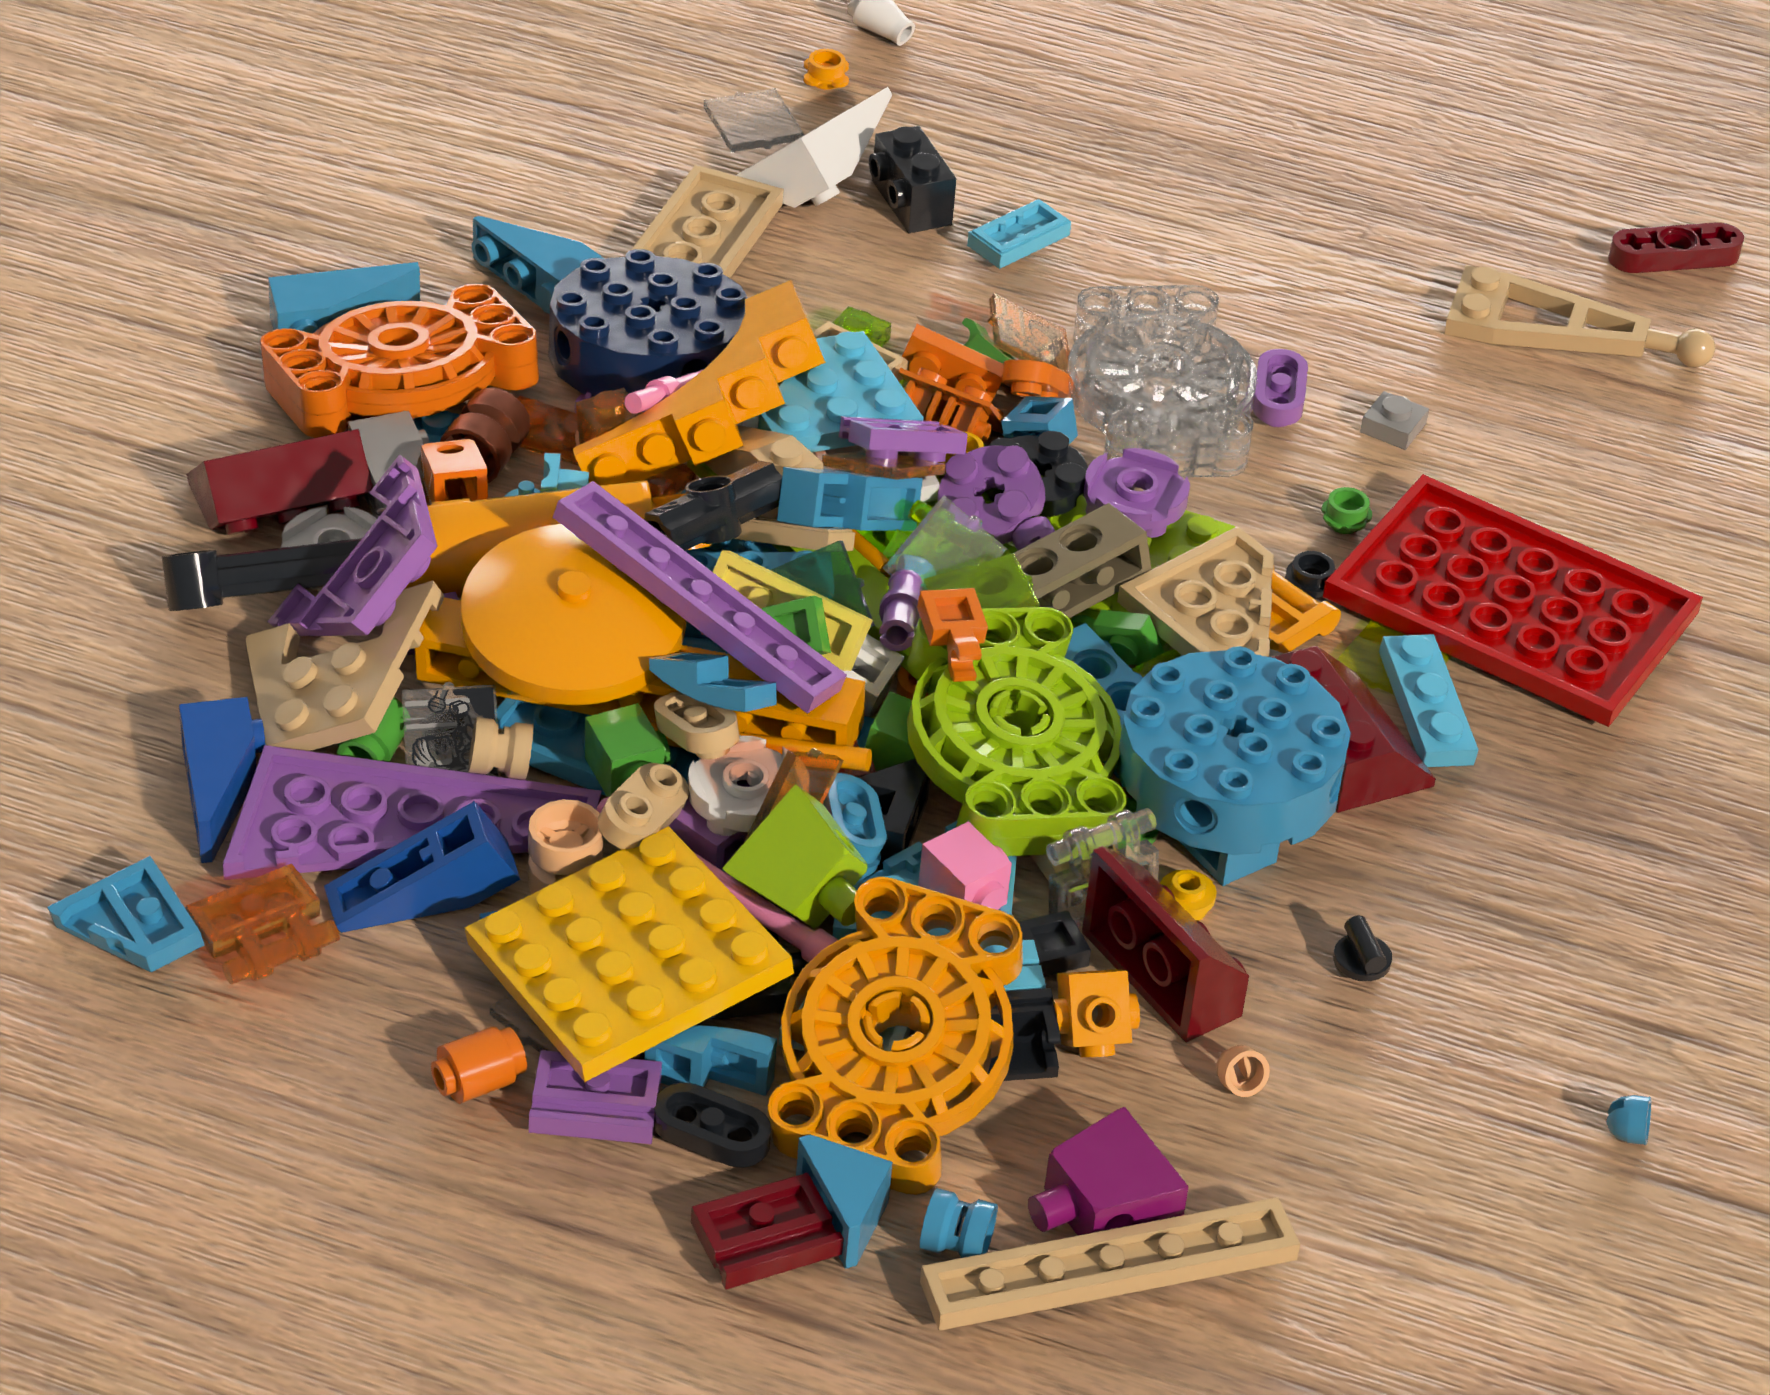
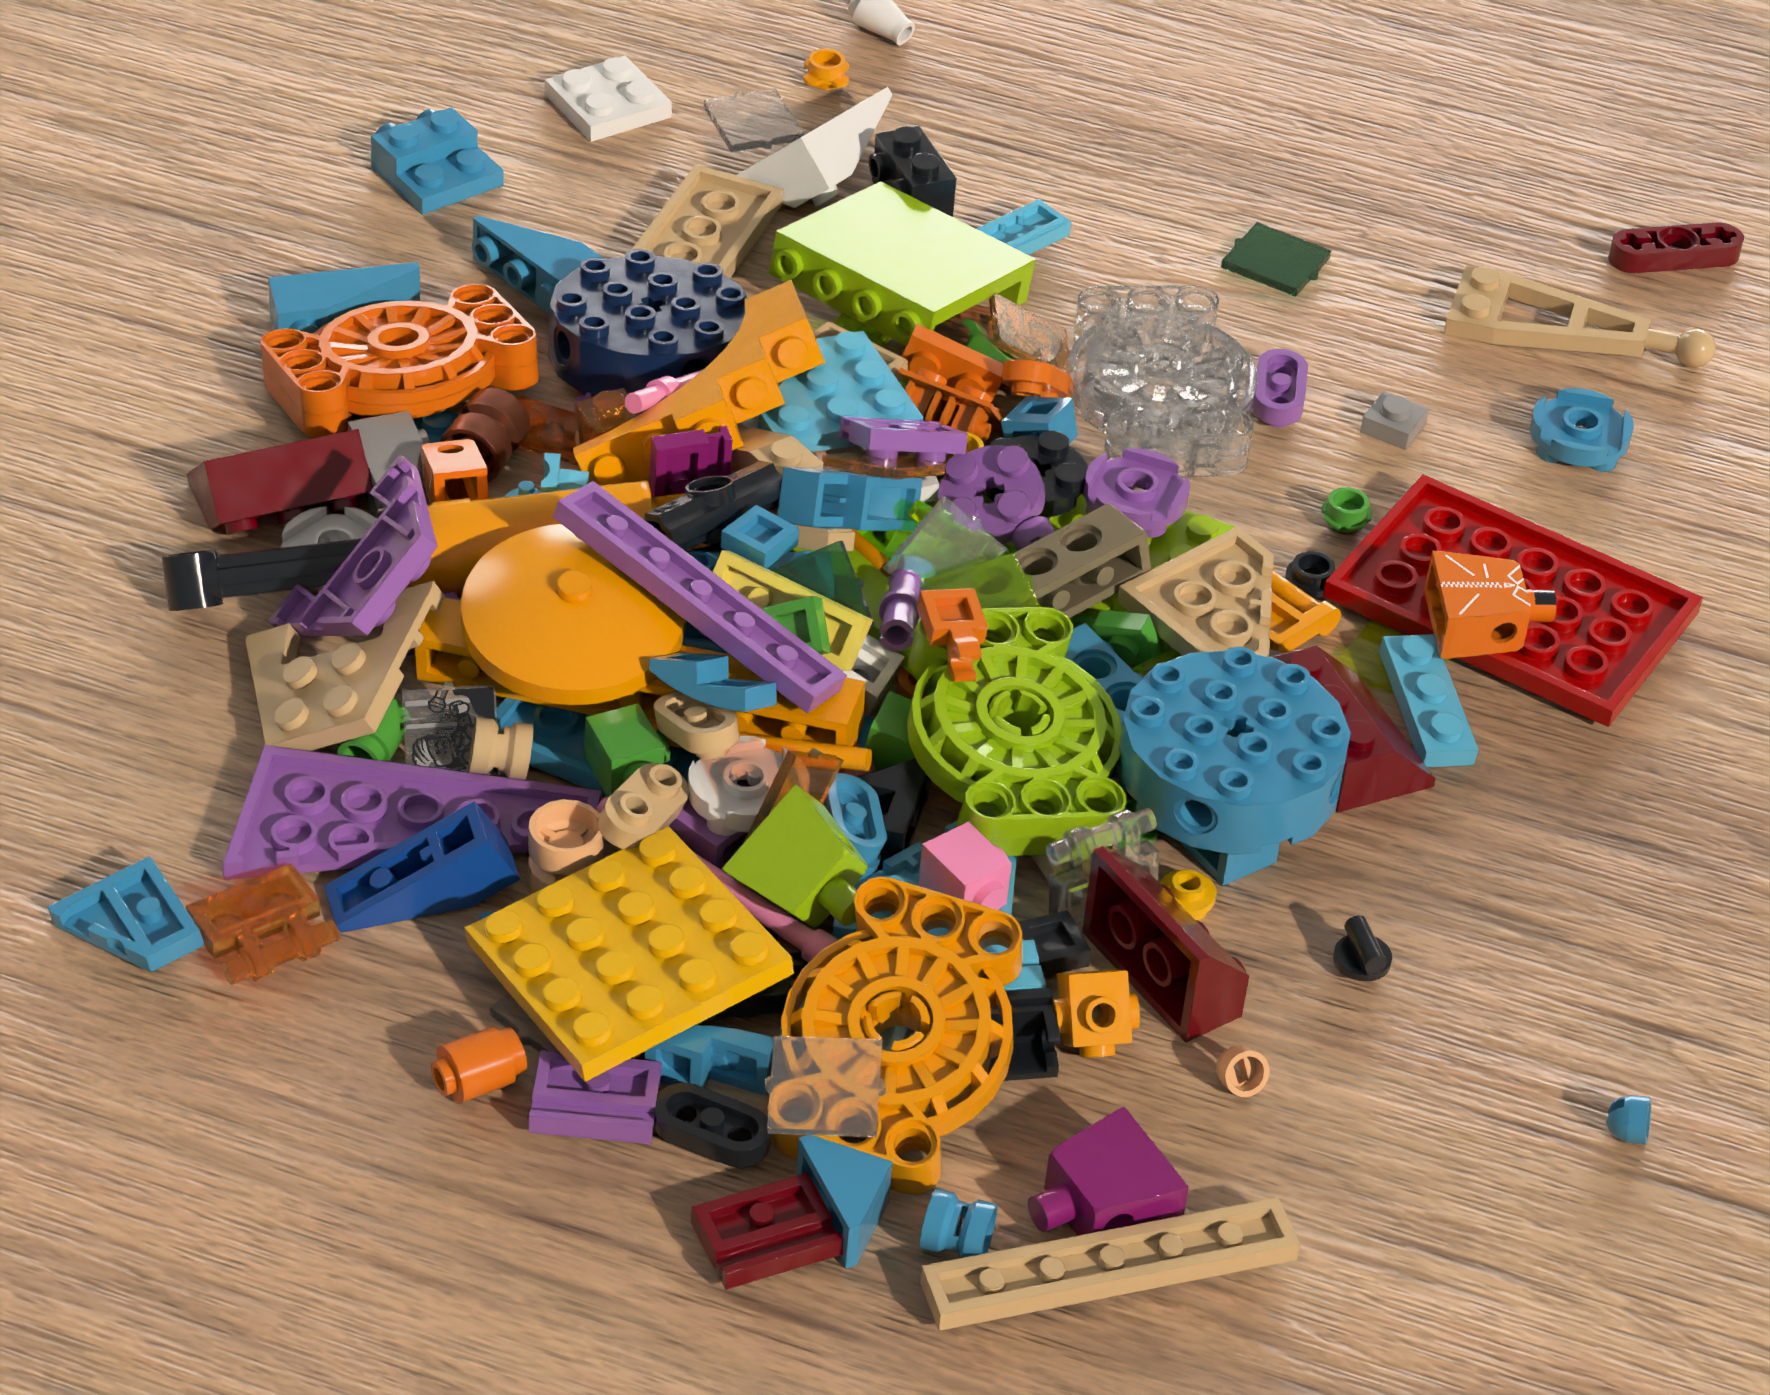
(219, 765): blue slope -> none
(434, 160): none -> dark azure plate
(607, 98): none -> white plate
(687, 457): none -> magenta plate
(760, 536): none -> dark azure plate
(825, 1086): none -> clear piece
(896, 262): none -> panel
(1276, 259): none -> clear green piece
(1481, 604): none -> orange torso
(1597, 446): none -> dark azure plate

